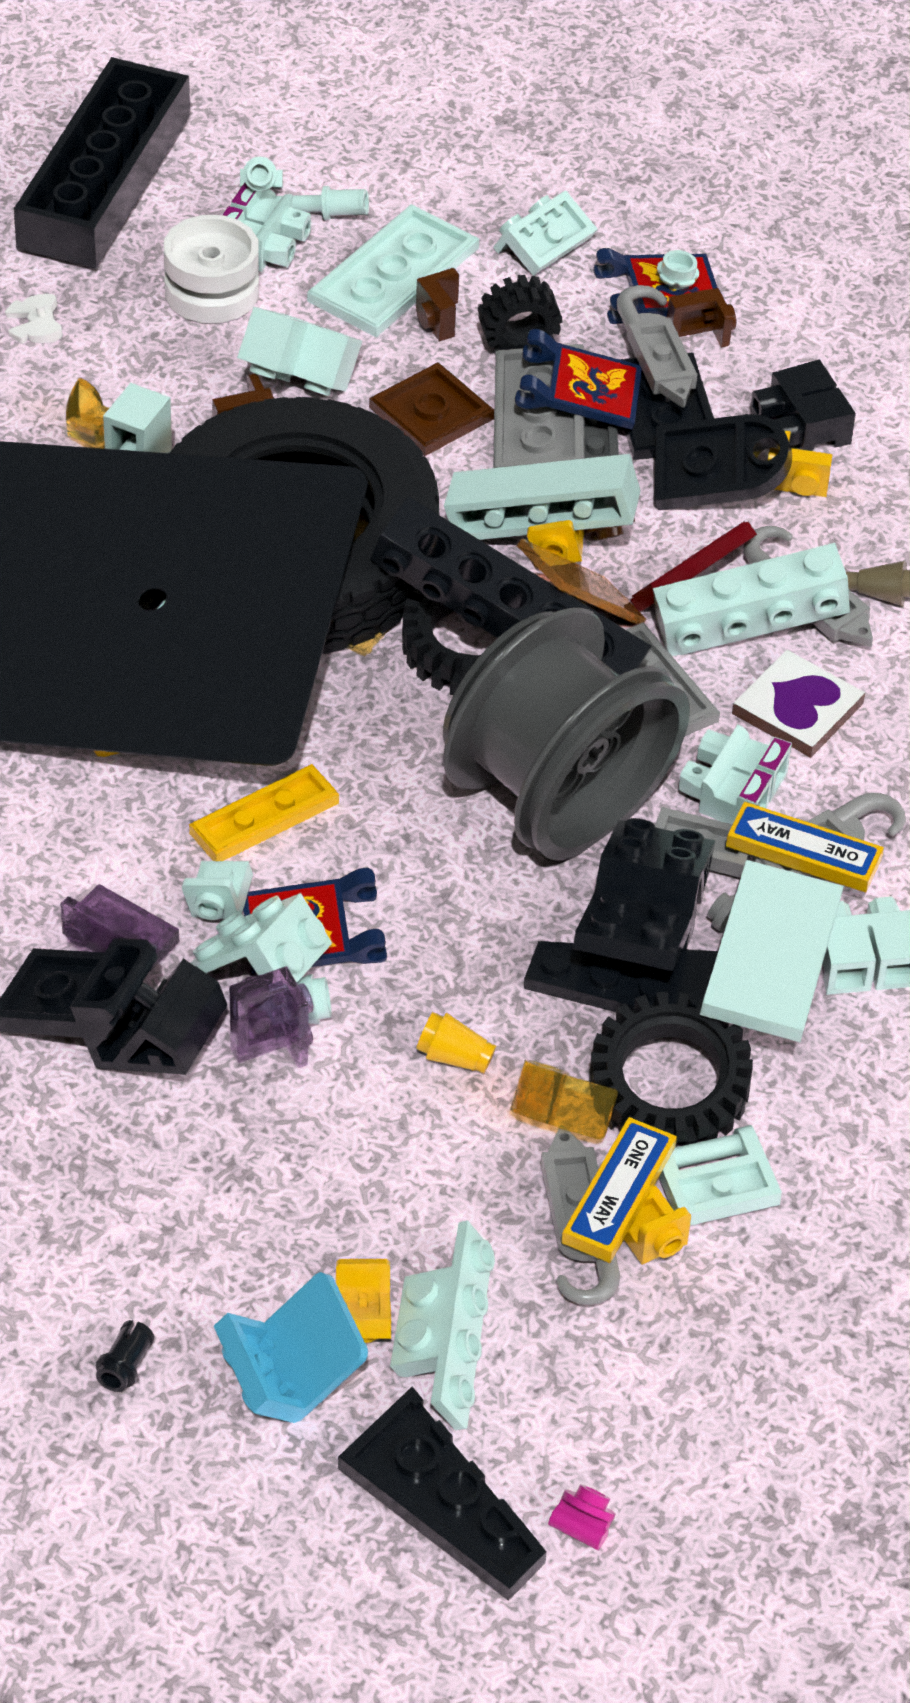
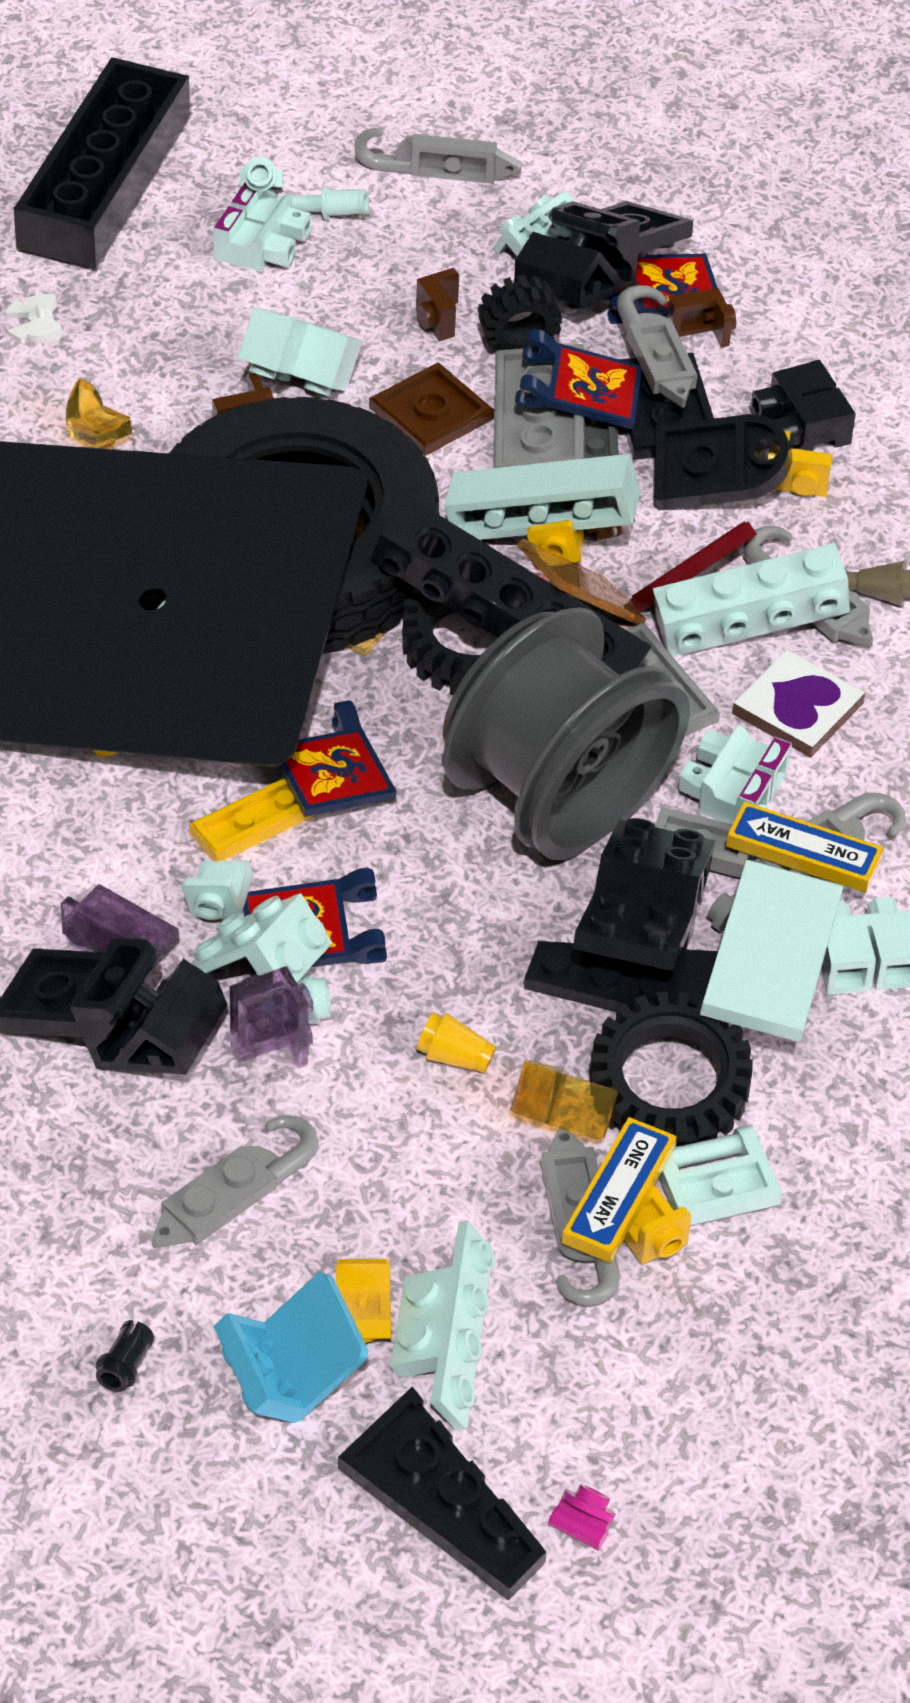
(139, 421): light aqua brick -> none
(211, 269): white wheel -> none
(231, 1186): none -> light grey plate
(337, 768): none -> flag
(382, 275): light aqua tile -> none
(440, 158): none -> light grey plate
(597, 249): none -> black piece
(678, 269): light aqua plate -> none

